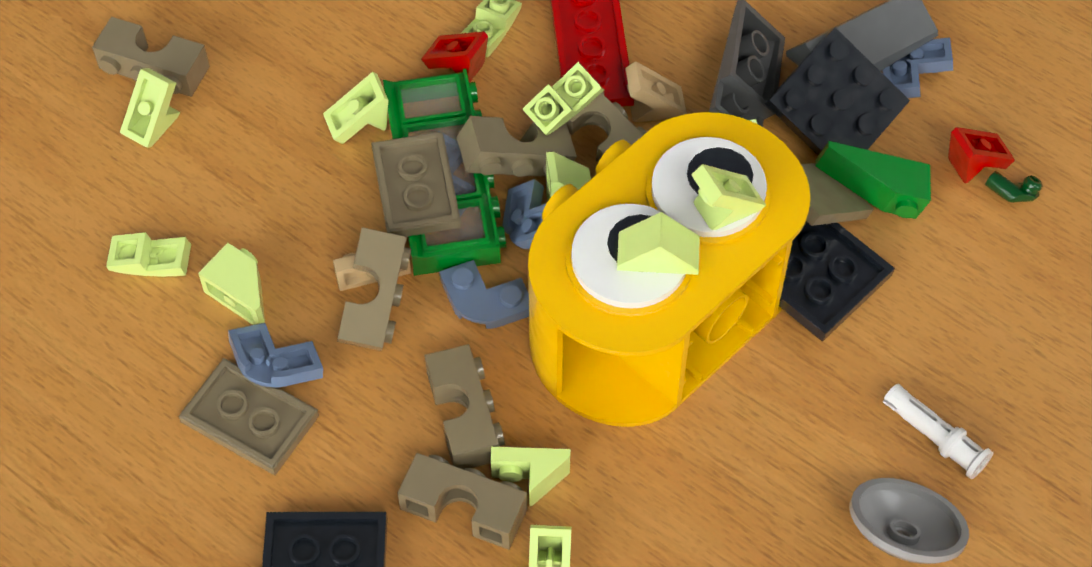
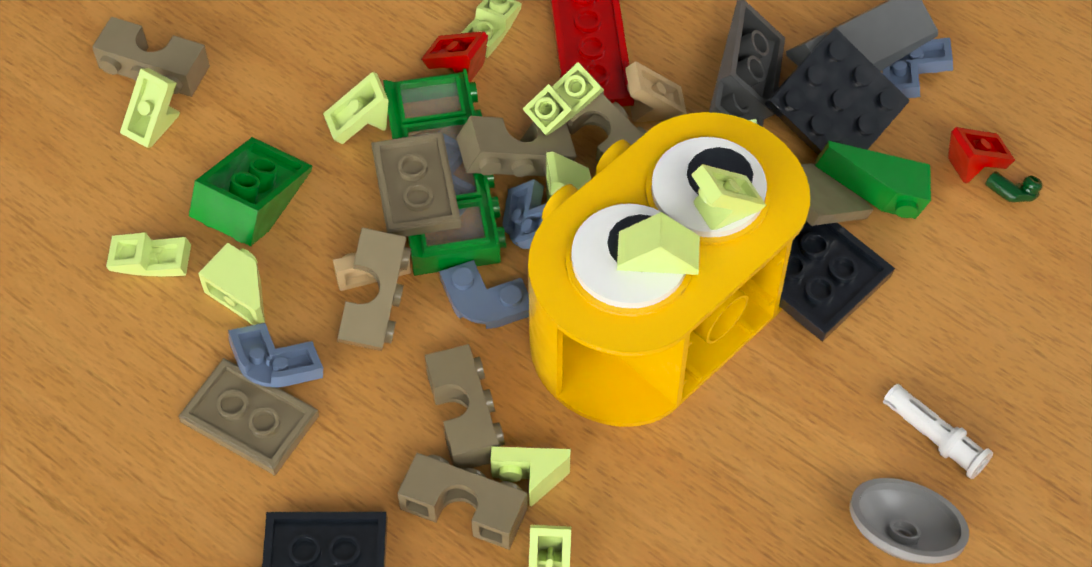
(247, 190): none -> green slope

